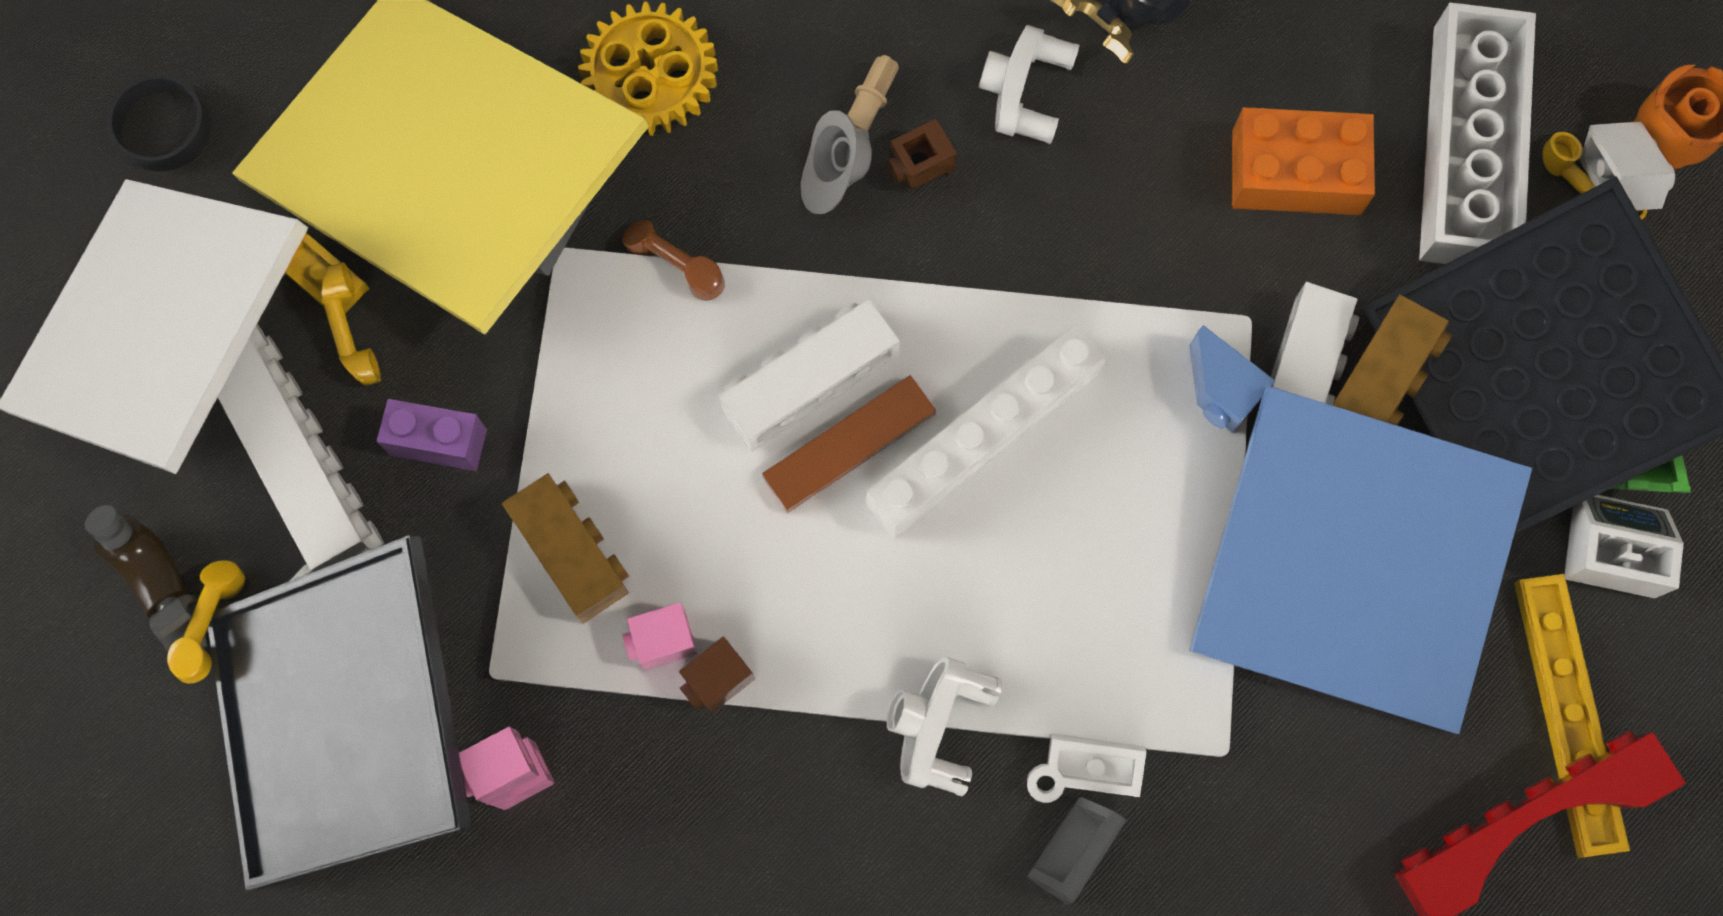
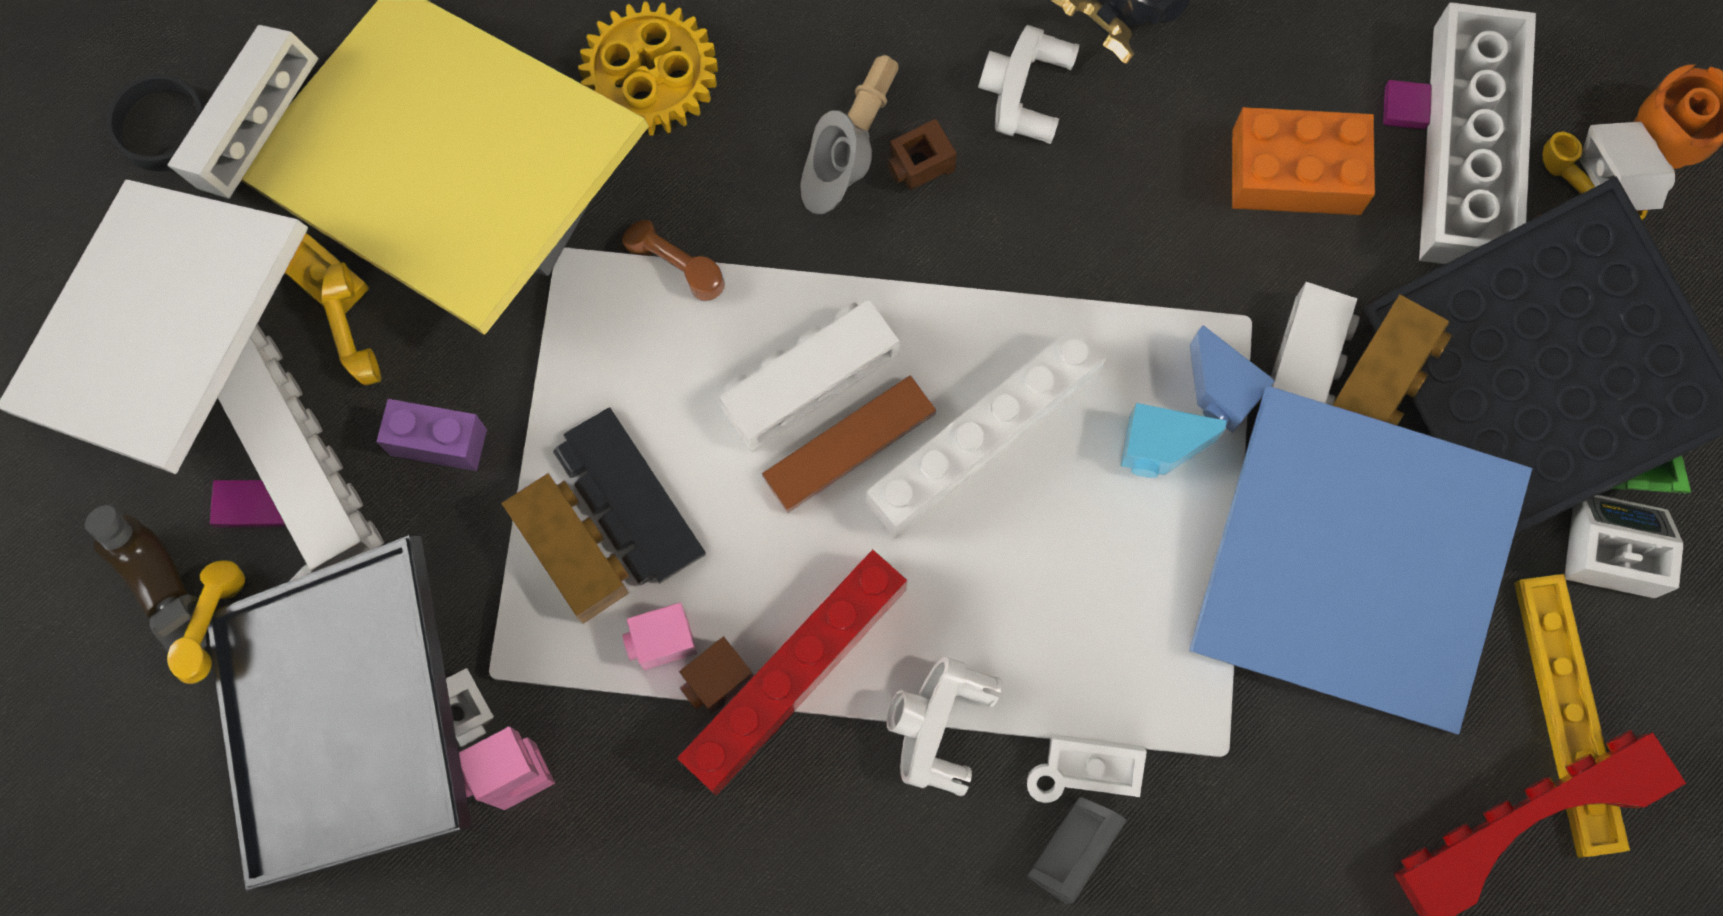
(243, 111): none -> white brick
(243, 505): none -> magenta tile
(466, 695): none -> white brick
(639, 504): none -> black windscreen
(793, 672): none -> red brick
(1165, 439): none -> medium azure slope
(1407, 104): none -> magenta tile

